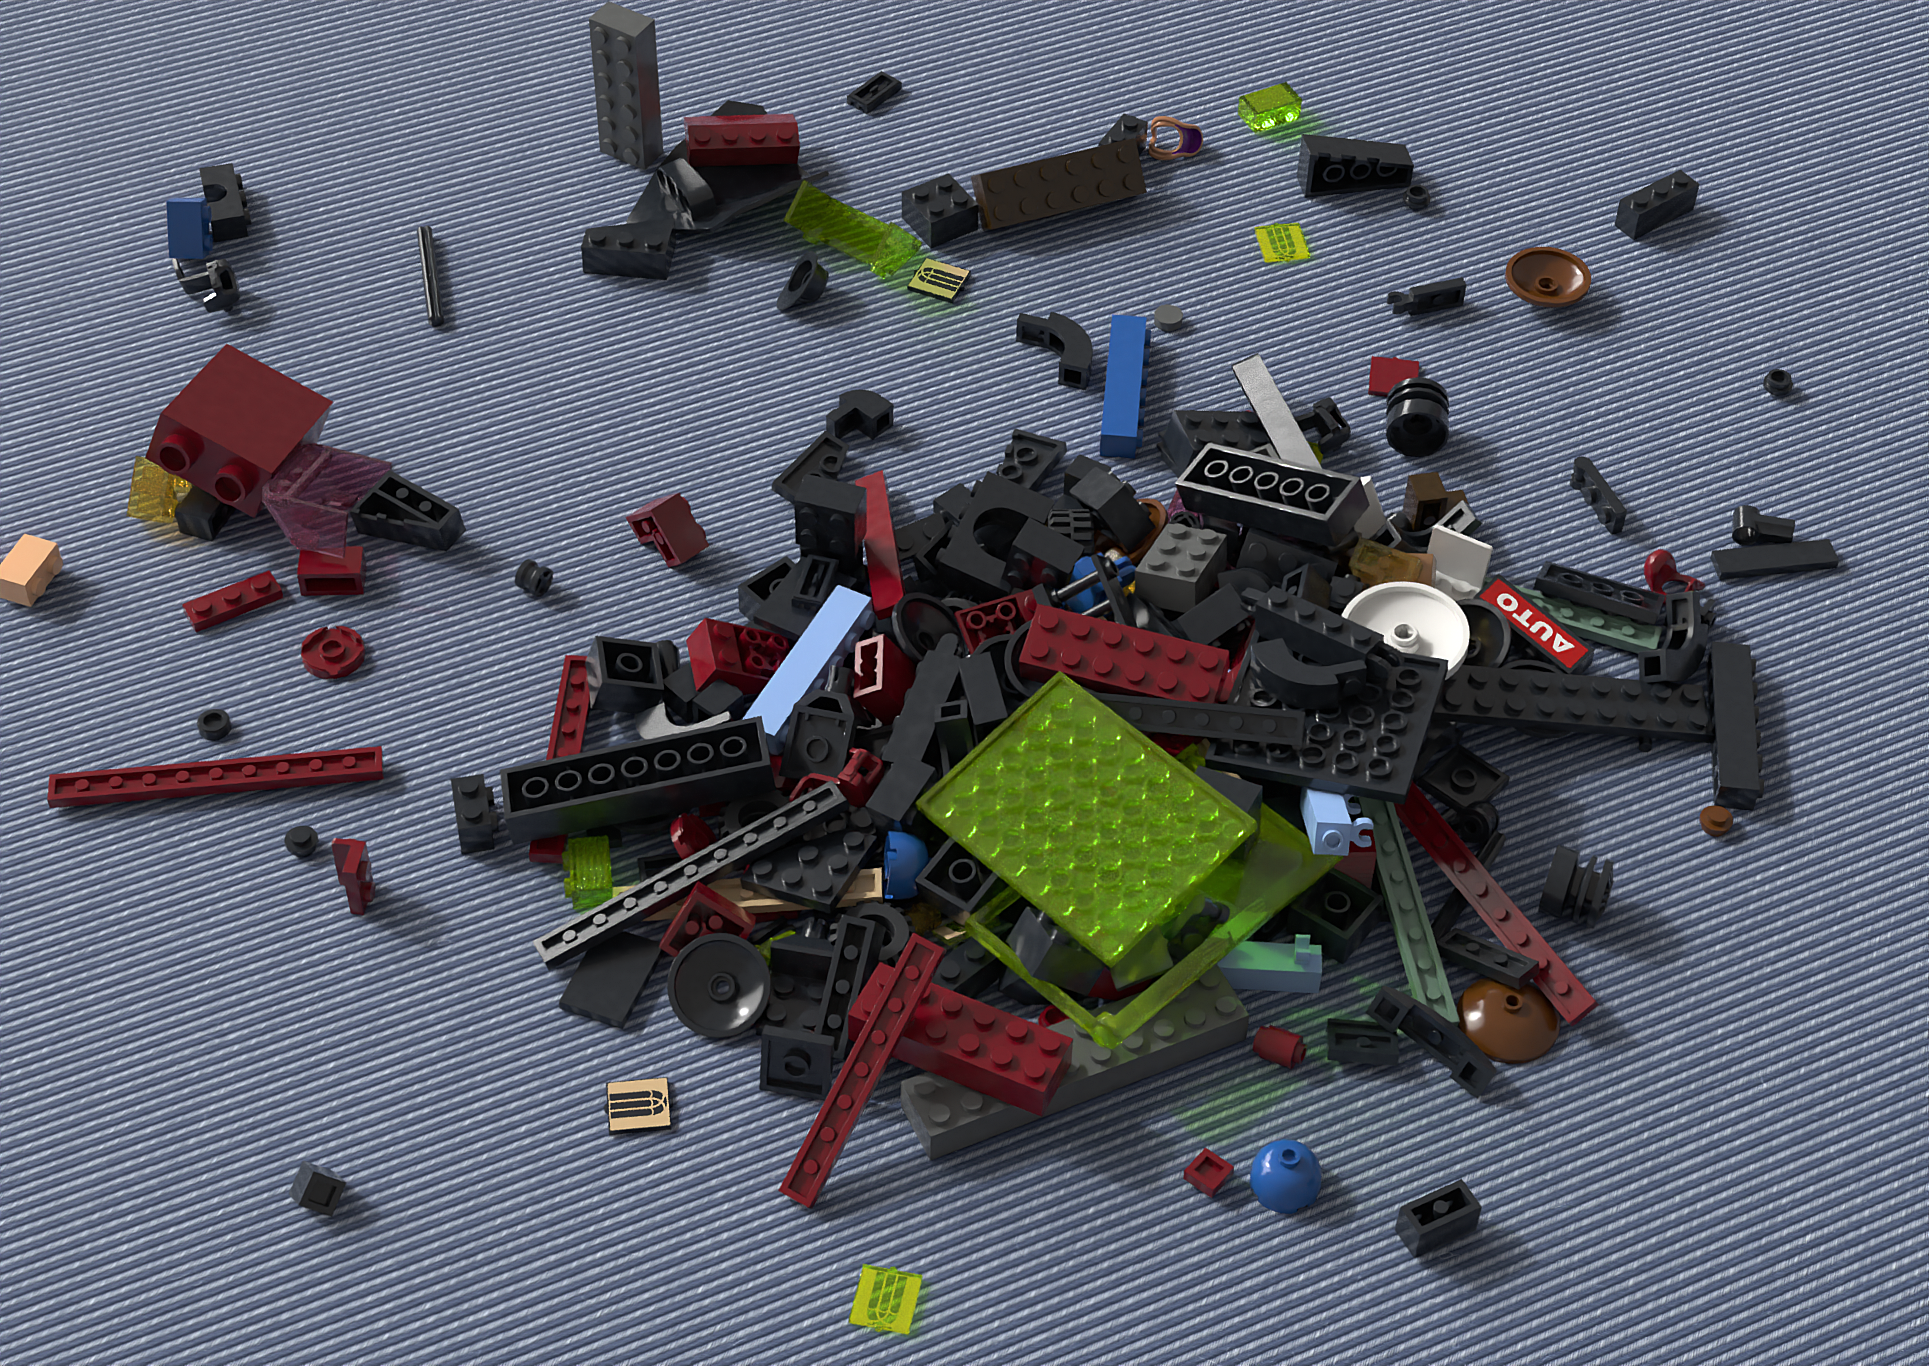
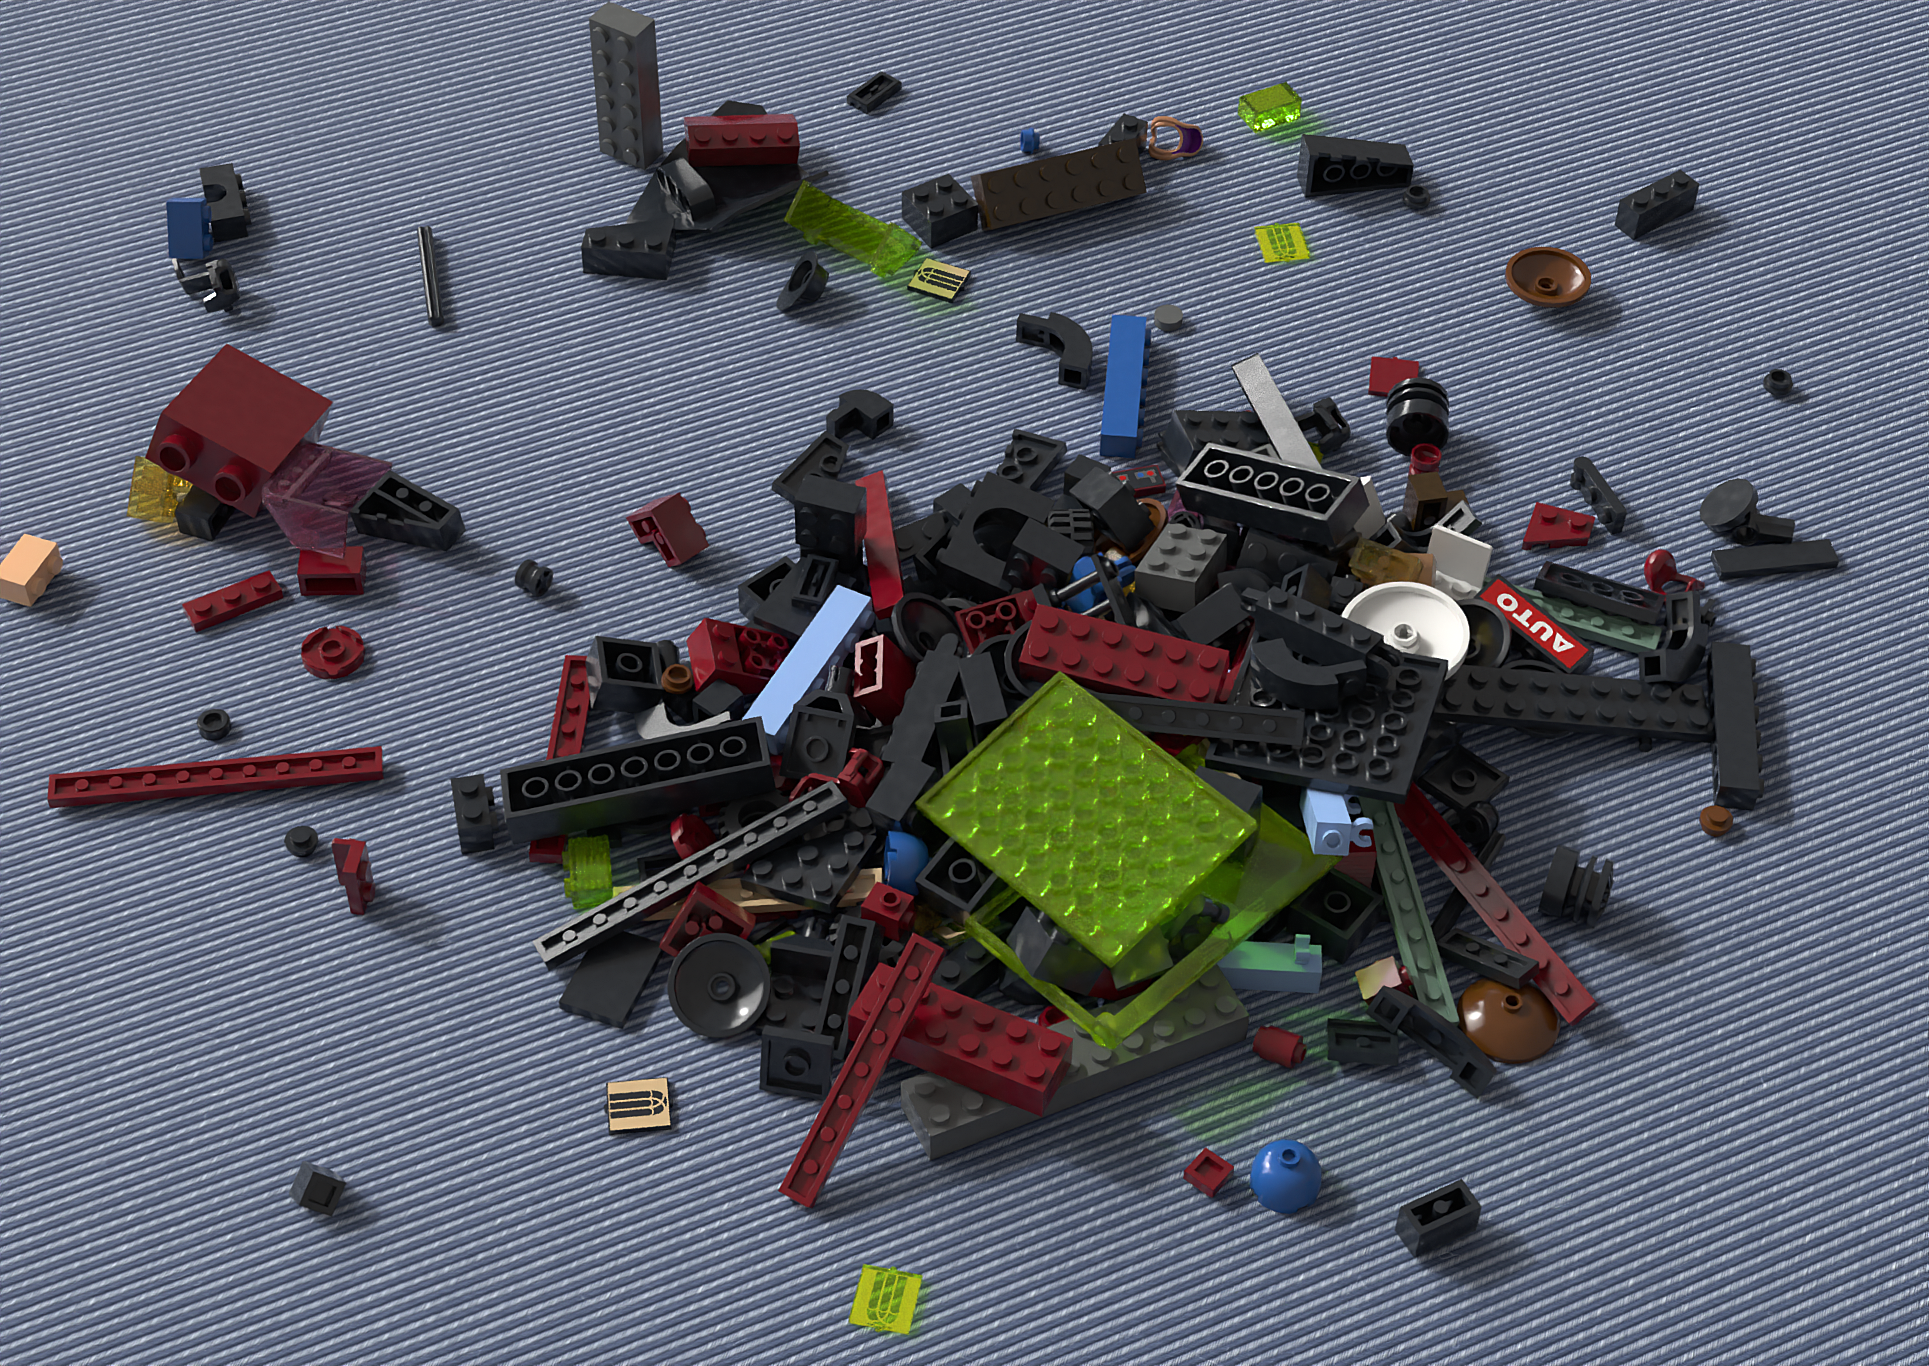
(677, 679): none -> reddish brown plate
(890, 909): none -> dark red brick
(1029, 140): none -> blue plate
(1144, 480): none -> tile
(1382, 973): none -> brick
(1424, 459): none -> dark red wheel
(1429, 297): black plate -> none
(1557, 527): none -> dark red wing
(1728, 504): none -> black tile

